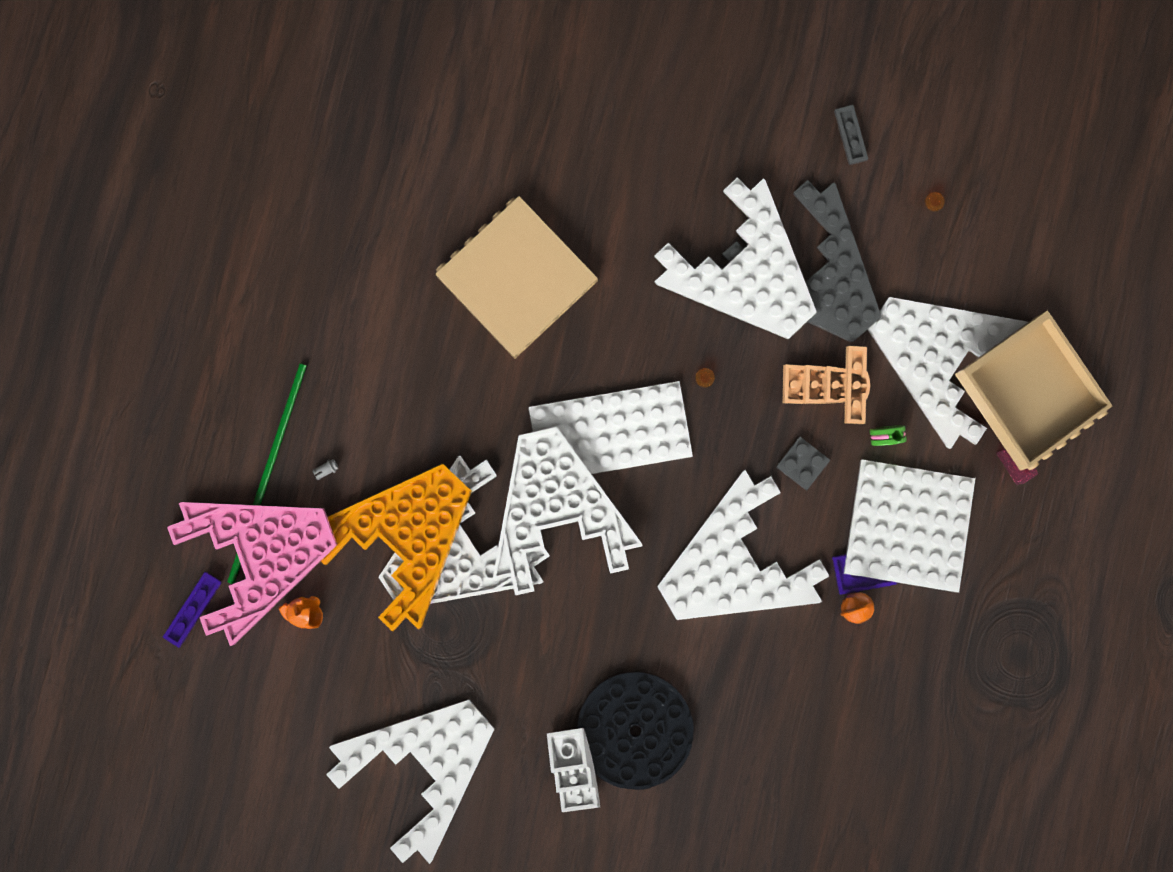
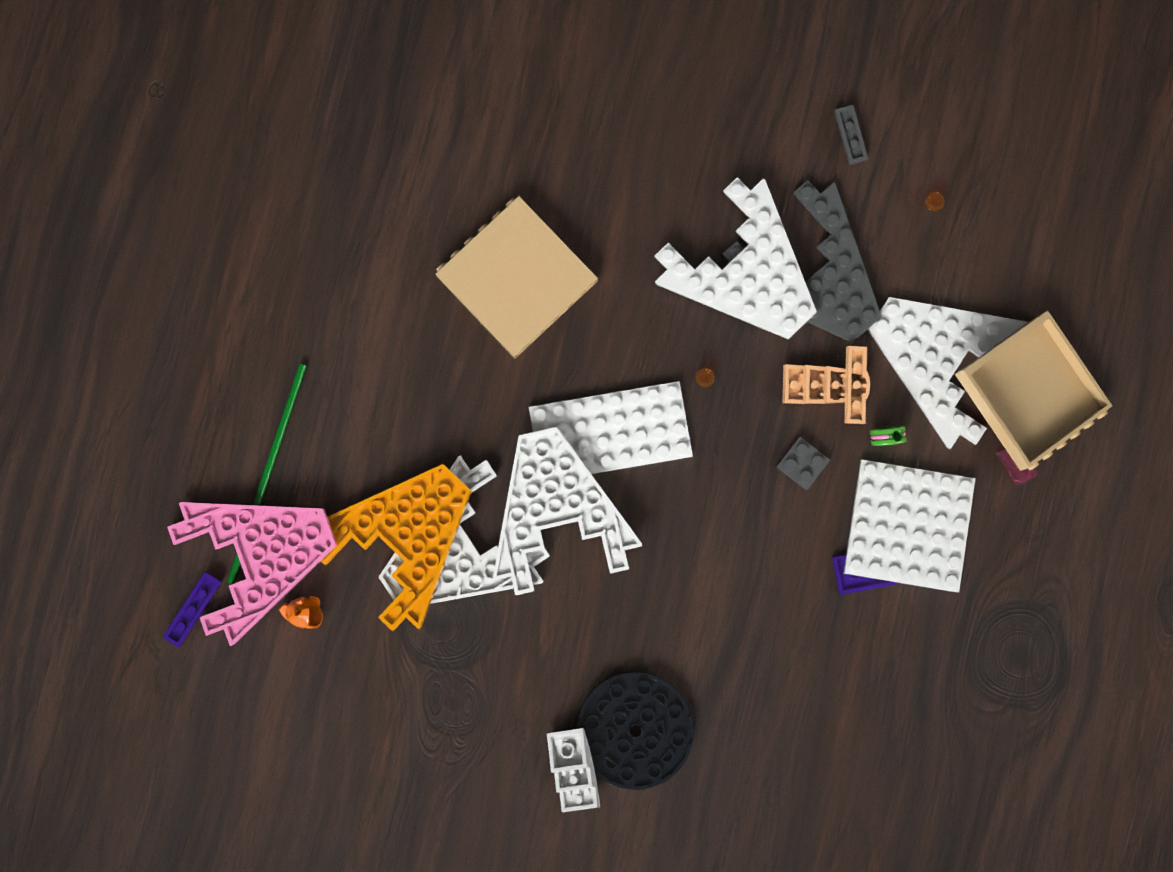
(327, 468): light grey pin -> none
(445, 744): white wing -> none
(720, 575): white wing -> none
(857, 607): orange helmet -> none

